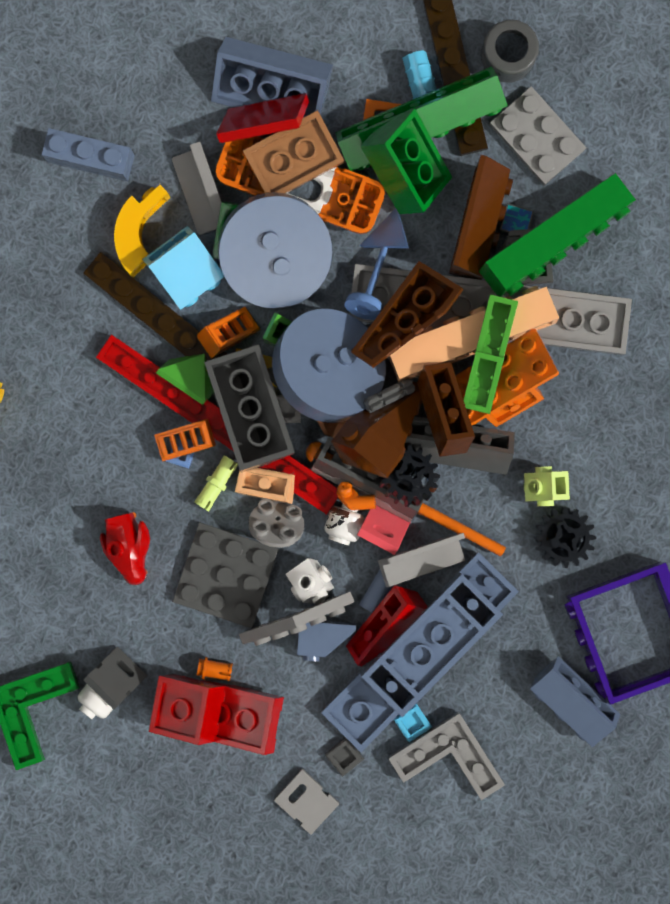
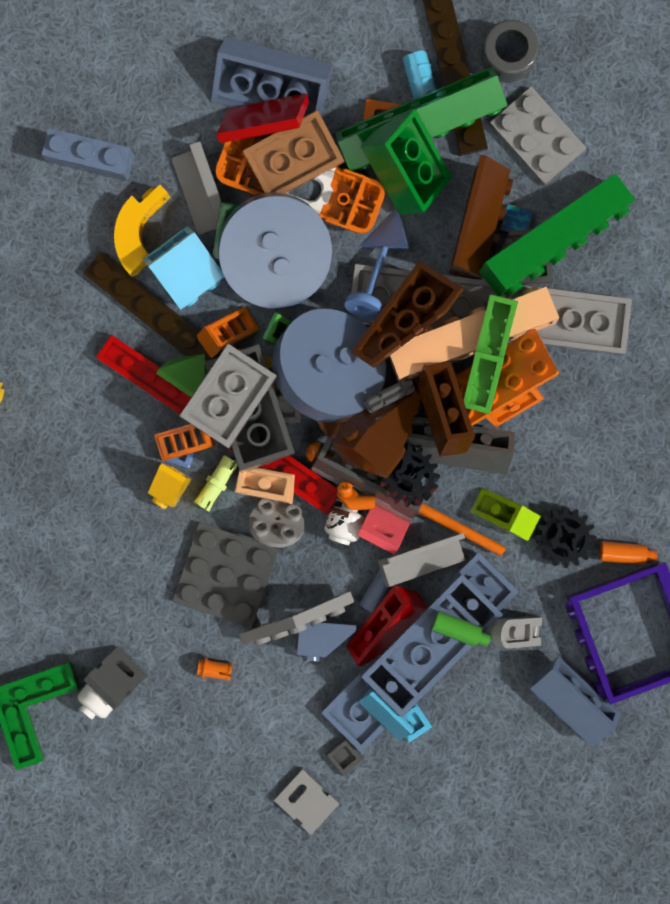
(127, 546): red animal -> none
(168, 486): none -> yellow slope
(216, 713): red piece -> none
(228, 396): none -> light grey plate
(310, 581): white brick -> none
(398, 726): none -> medium azure slope
(445, 738): light grey plate -> none
(459, 629): none -> bright green cylinder
(505, 514): none -> lime slope
(516, 632): none -> light grey plate
(546, 486): yellowish green brick -> none
(626, 553): none -> orange cylinder

